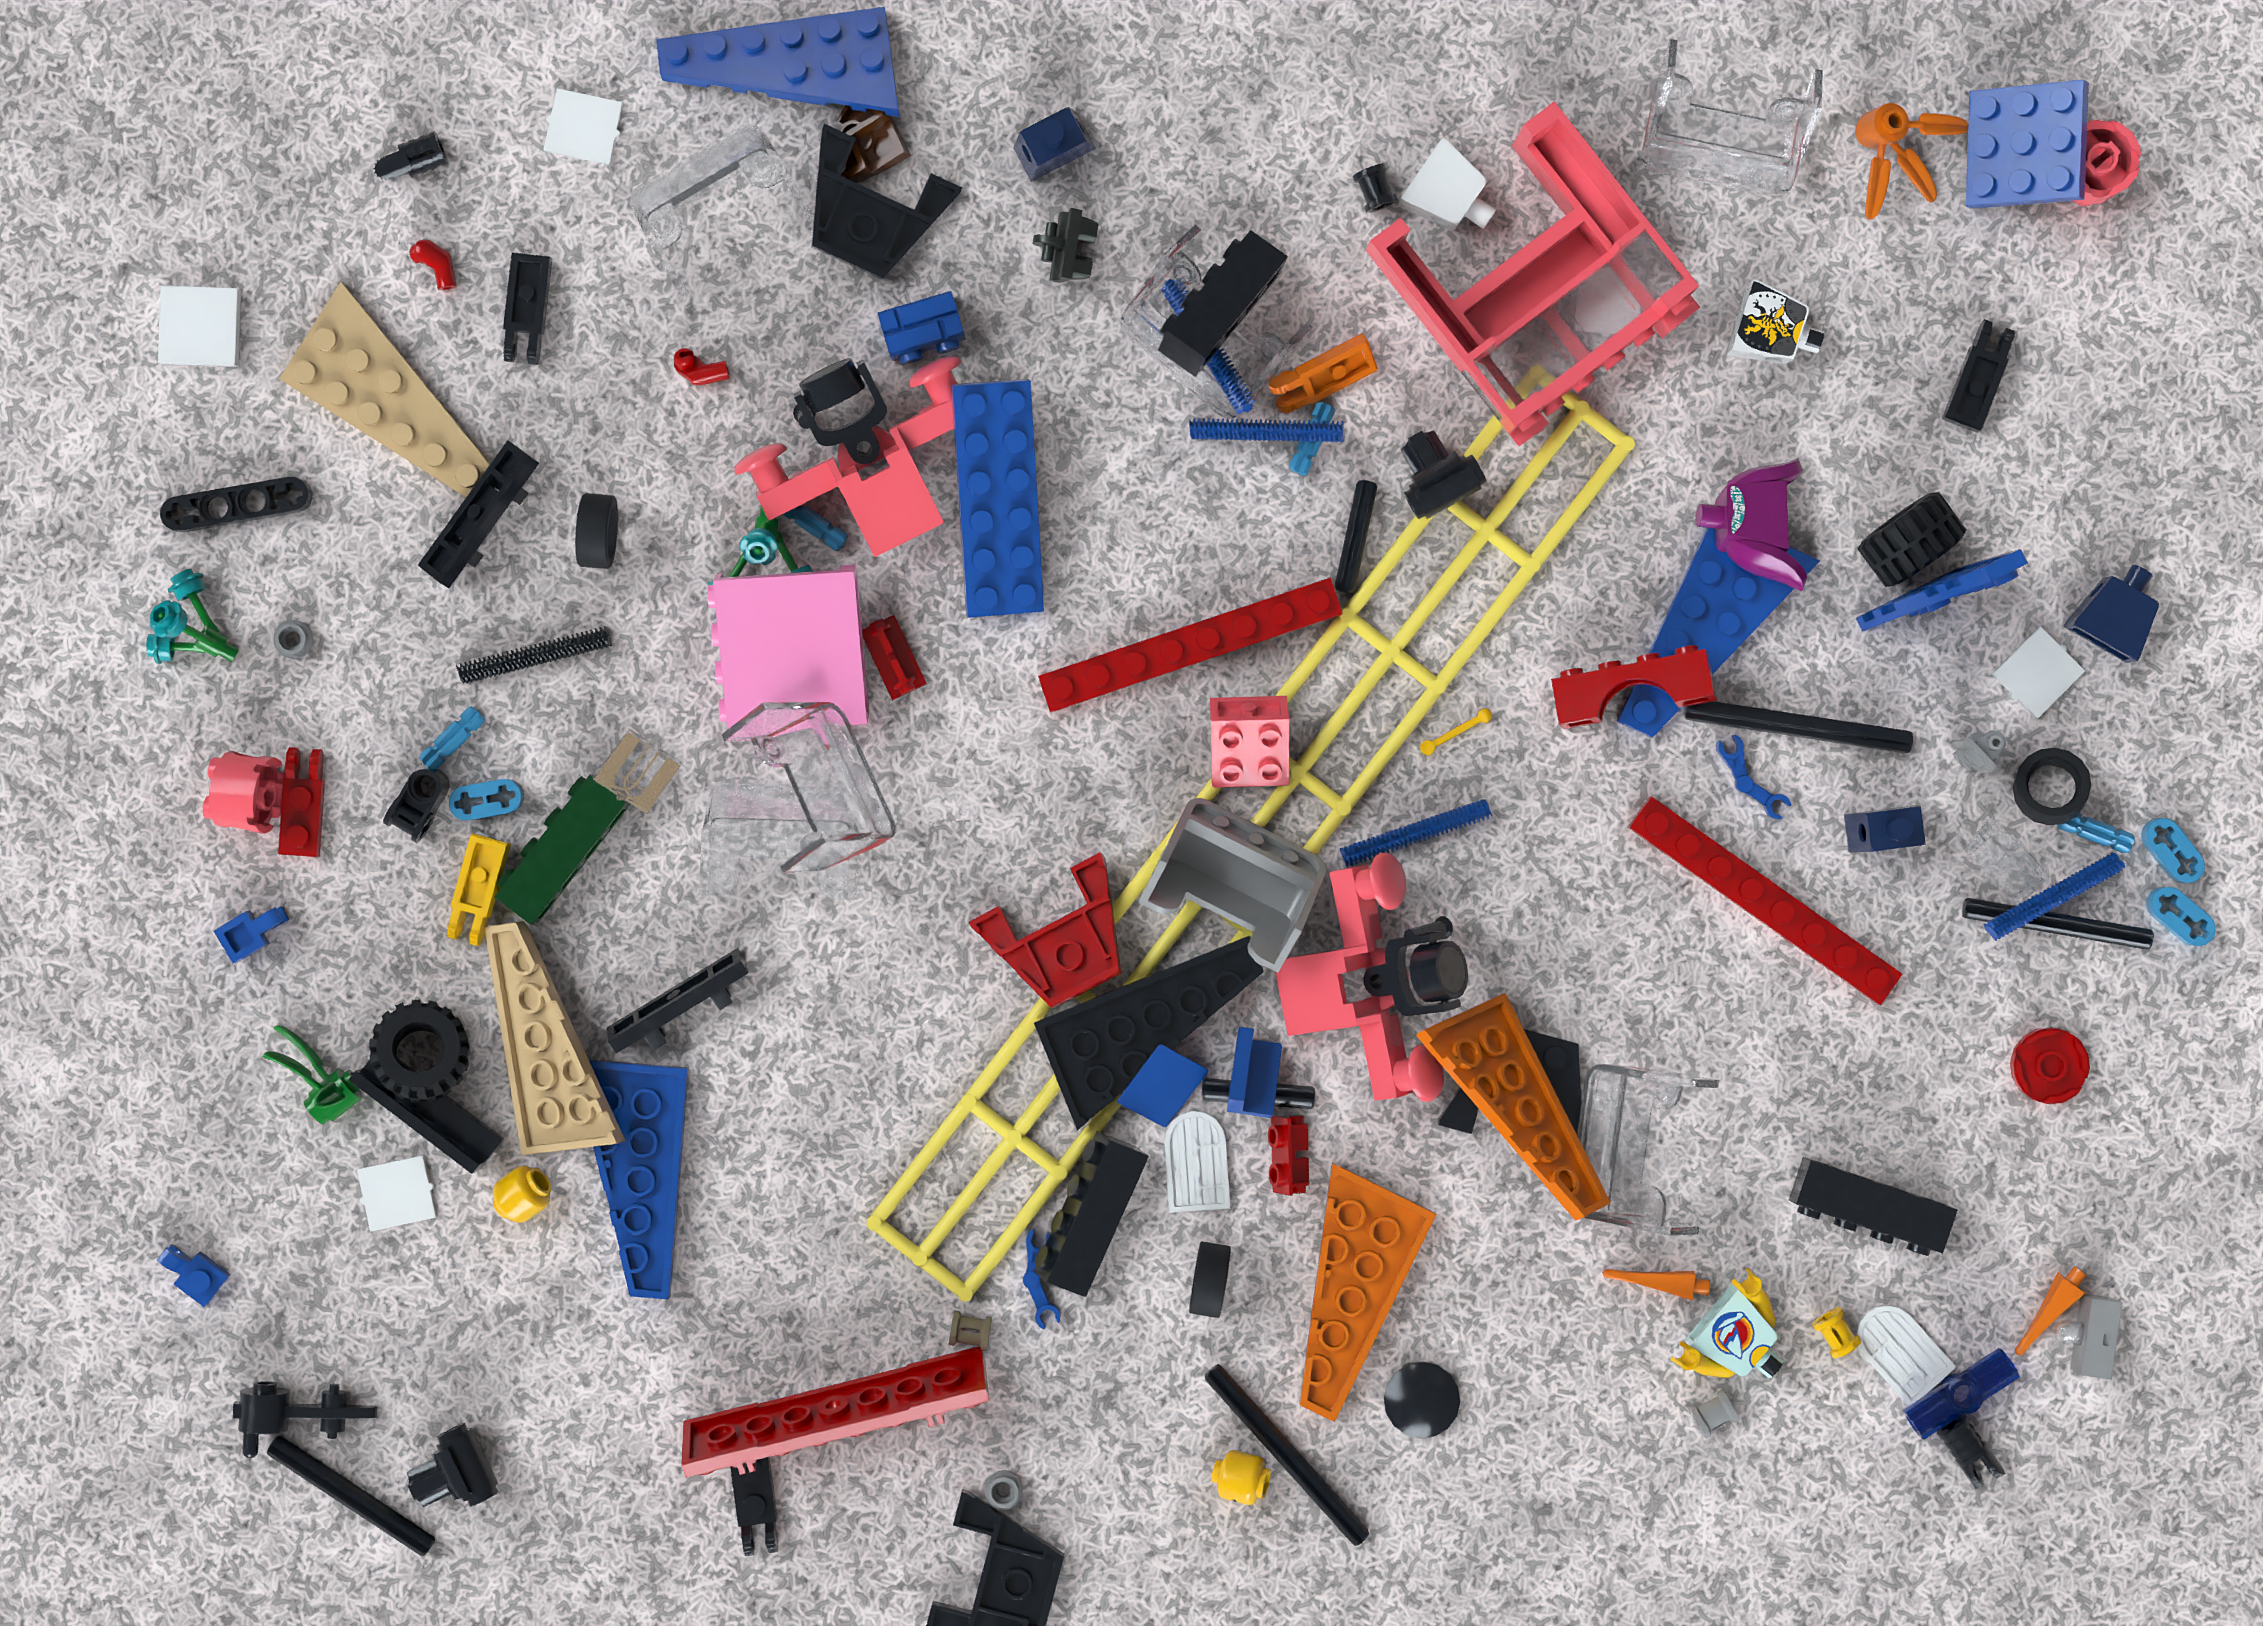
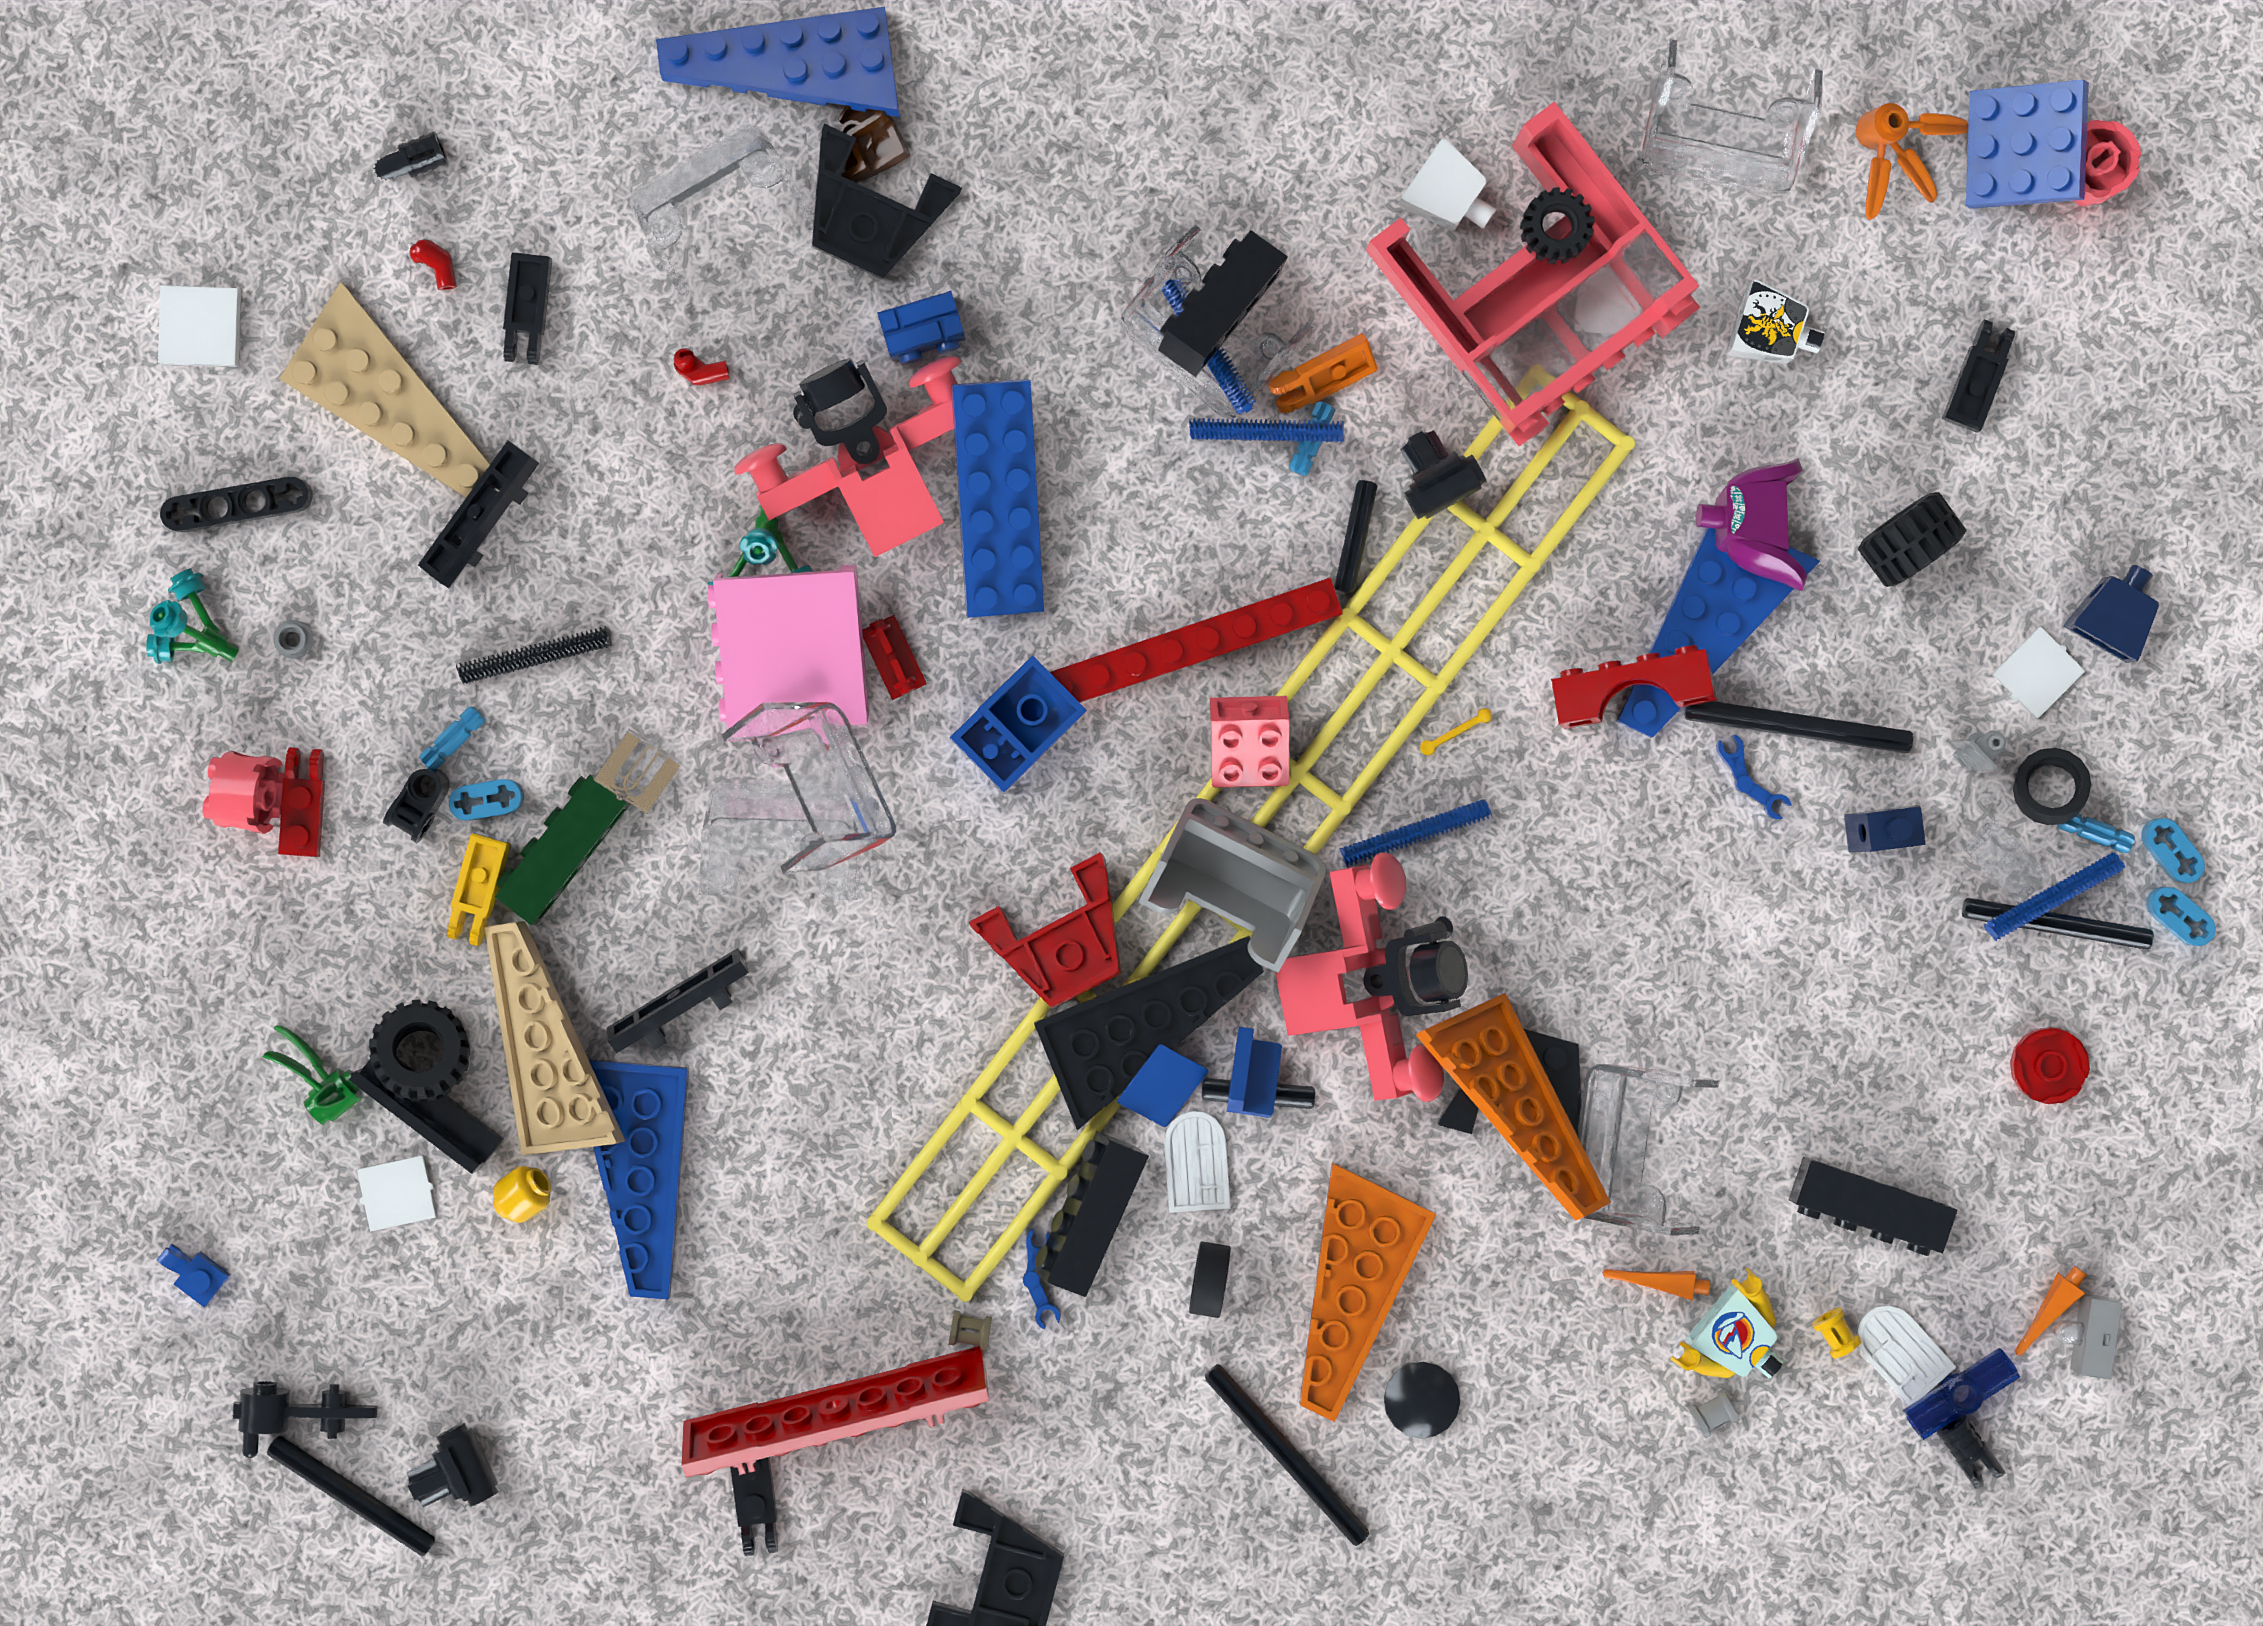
(246, 934): blue plate -> none
(583, 126): white piece -> none
(596, 530): black tyre -> none
(818, 526): dark azure axle -> none
(997, 1500): light grey plate -> none
(1018, 724): none -> blue slope
(1052, 143): dark blue torso -> none
(1061, 243): pearl dark grey hips -> none
(1241, 1477): yellow head -> none
(1287, 1172): red hinge -> none
(1375, 188): black bush -> none
(1563, 203): none -> black tyre
(1765, 900): red plate -> none
(1937, 592): blue wing -> none

